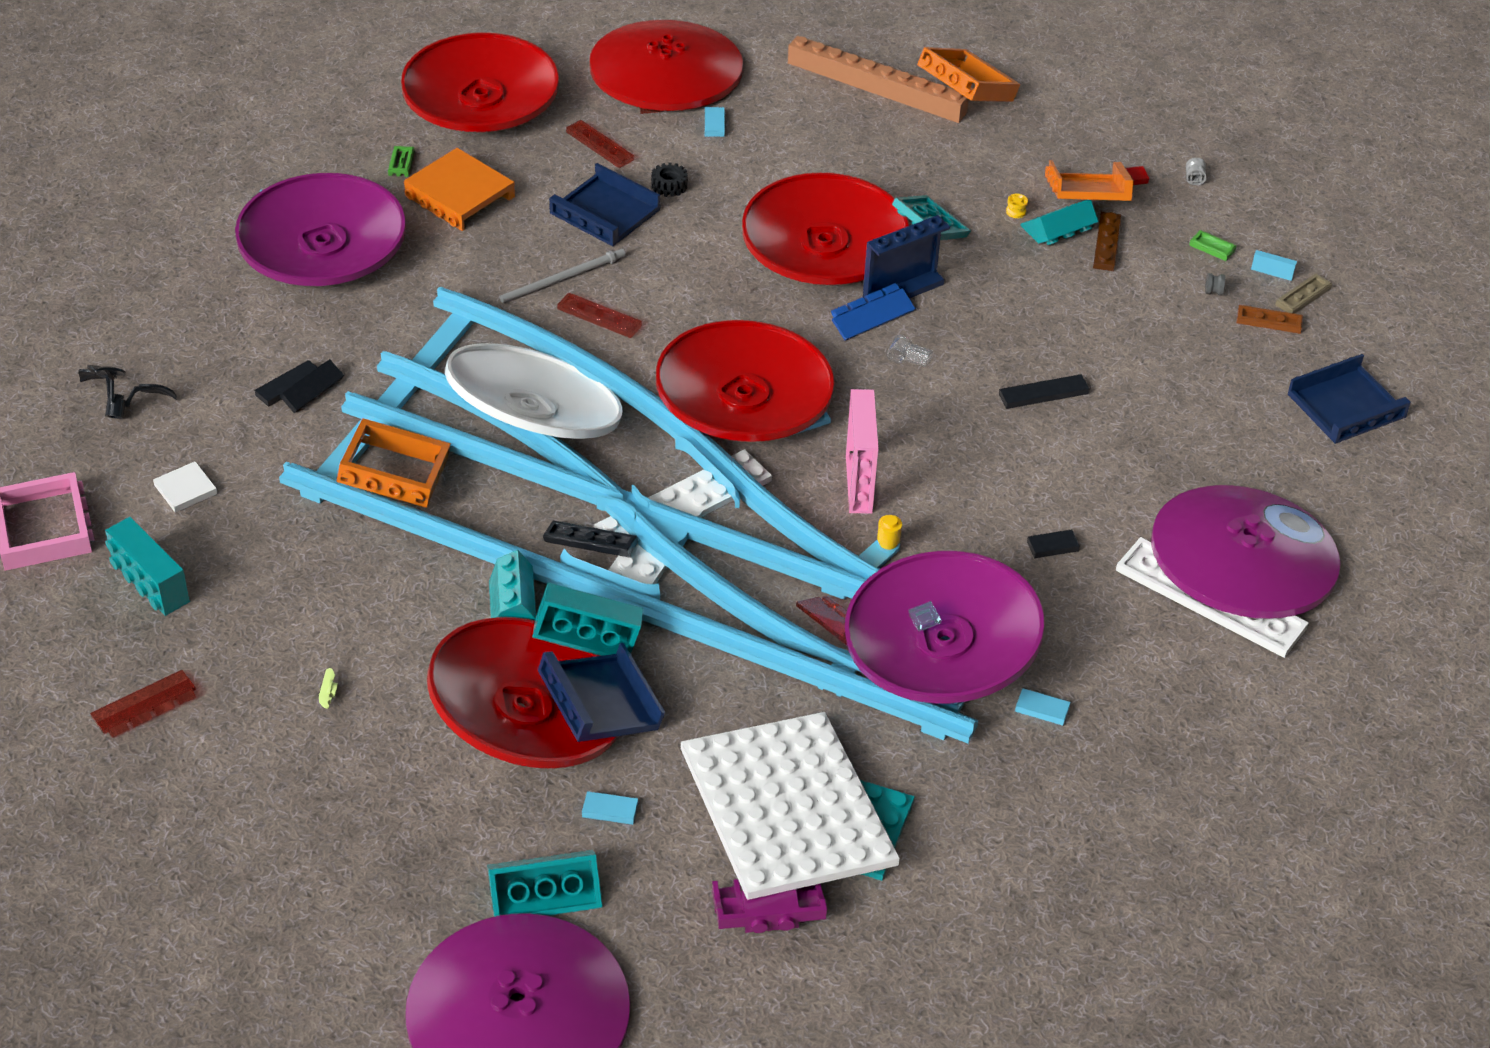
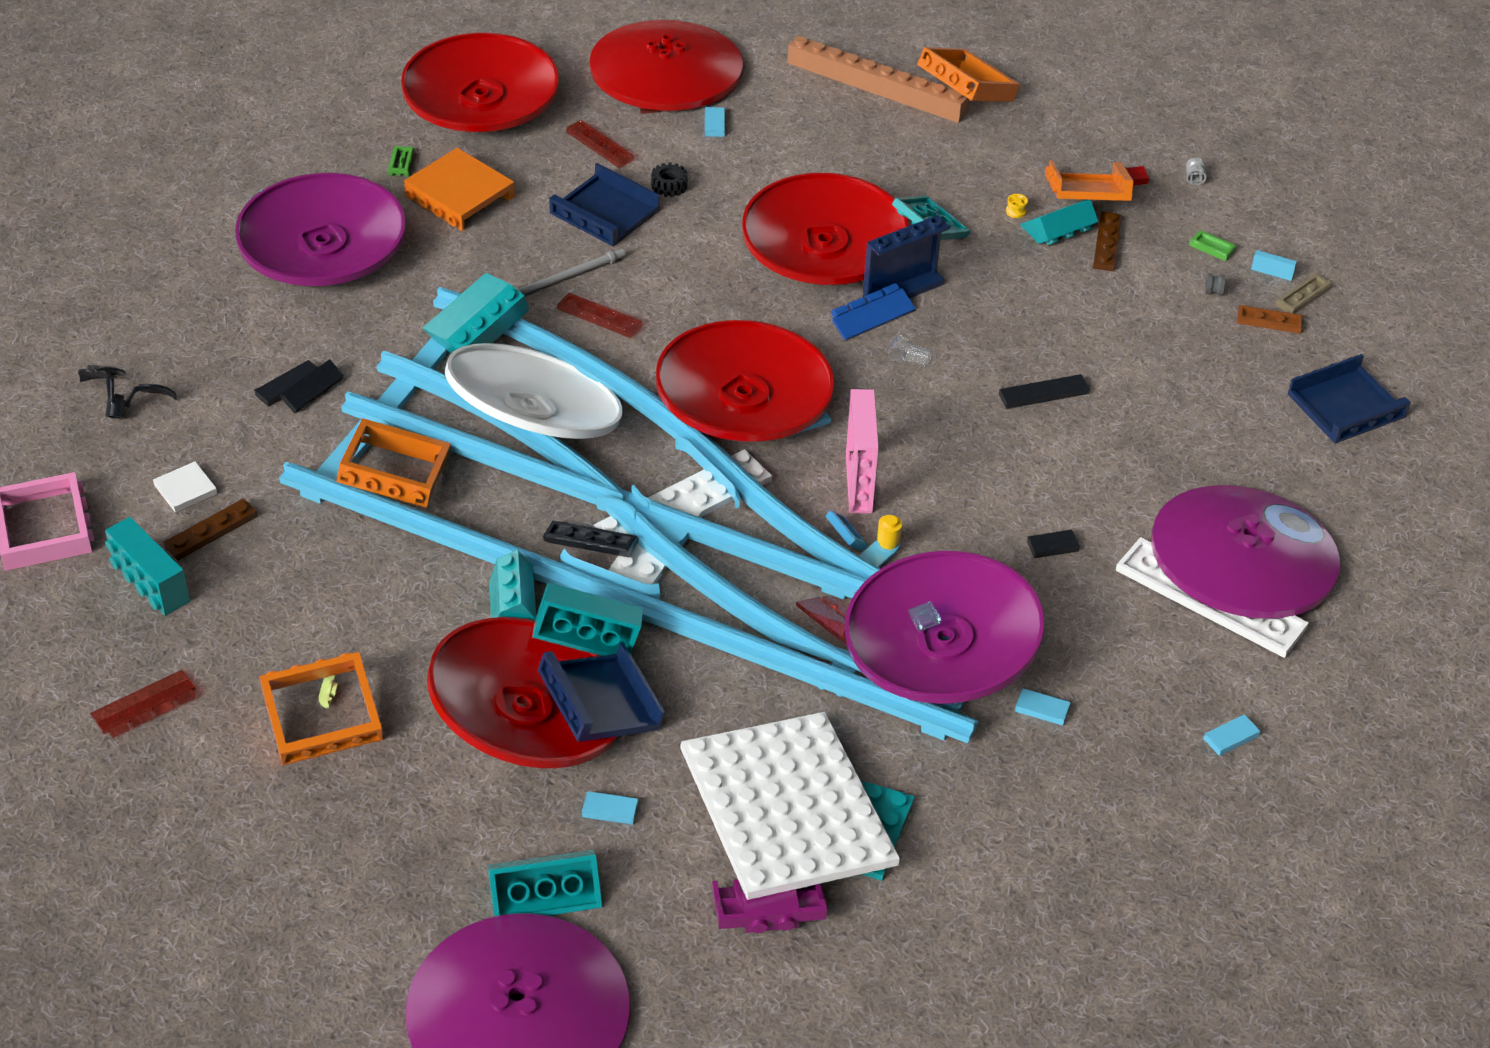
(210, 529): none -> reddish brown plate
(328, 742): none -> orange window
(478, 314): none -> teal slope
(846, 530): none -> dark azure tile
(1231, 735): none -> medium azure tile

